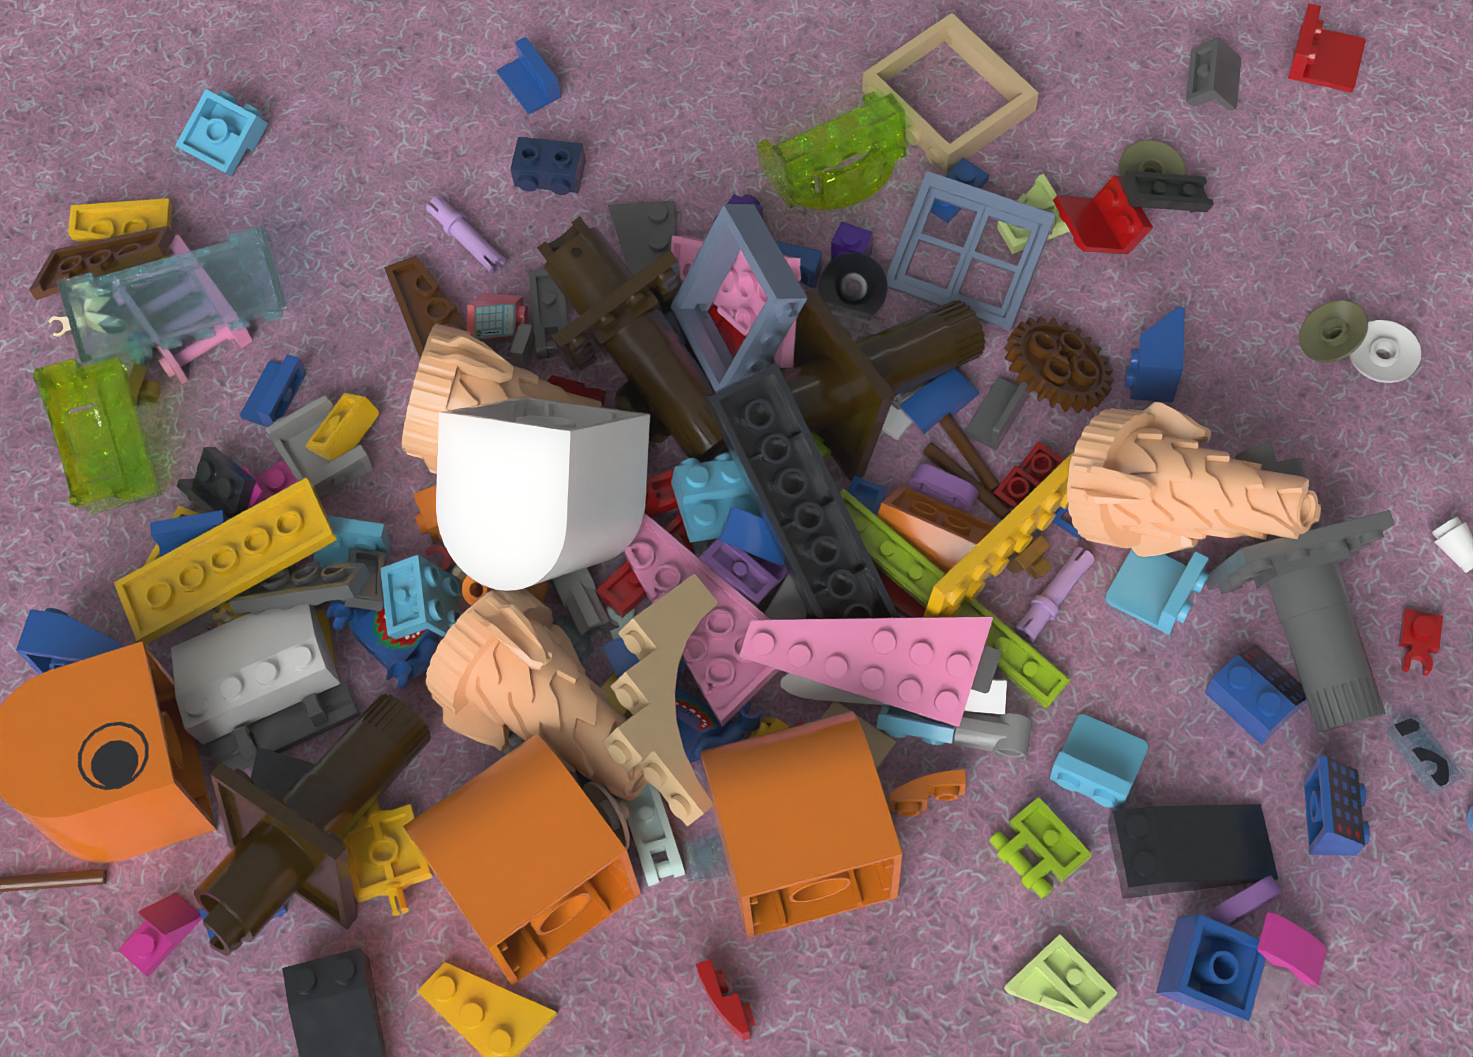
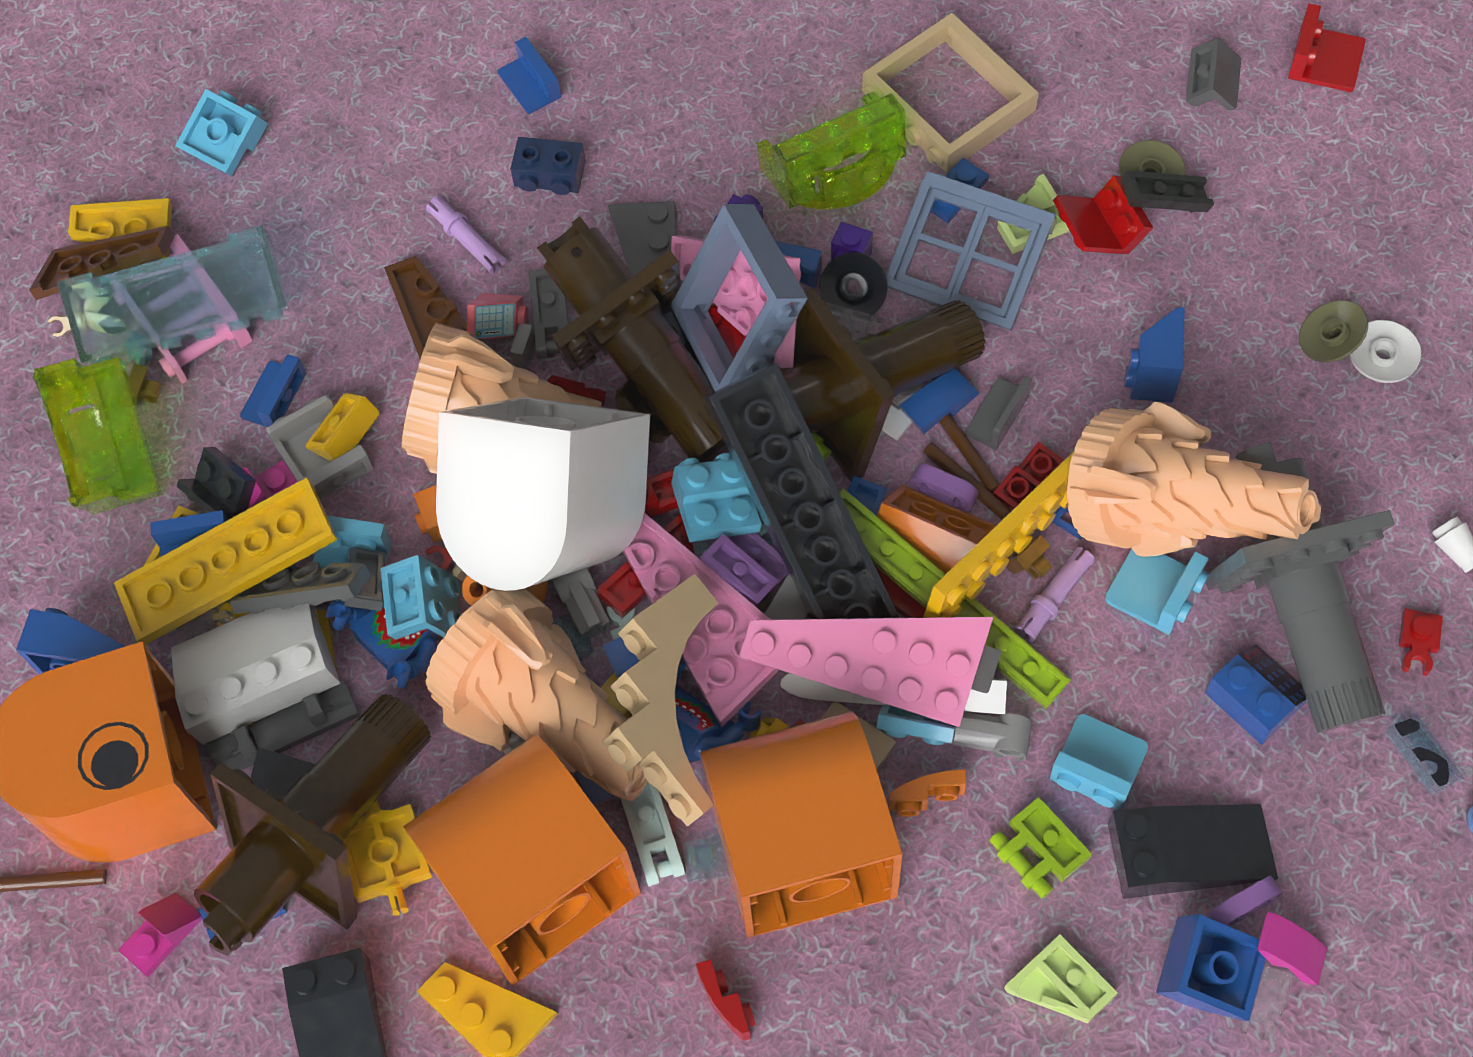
(611, 809): white dish -> none
(749, 534): blue slope -> none
(1059, 364): reddish brown gear -> none
(1335, 809): blue slope -> none

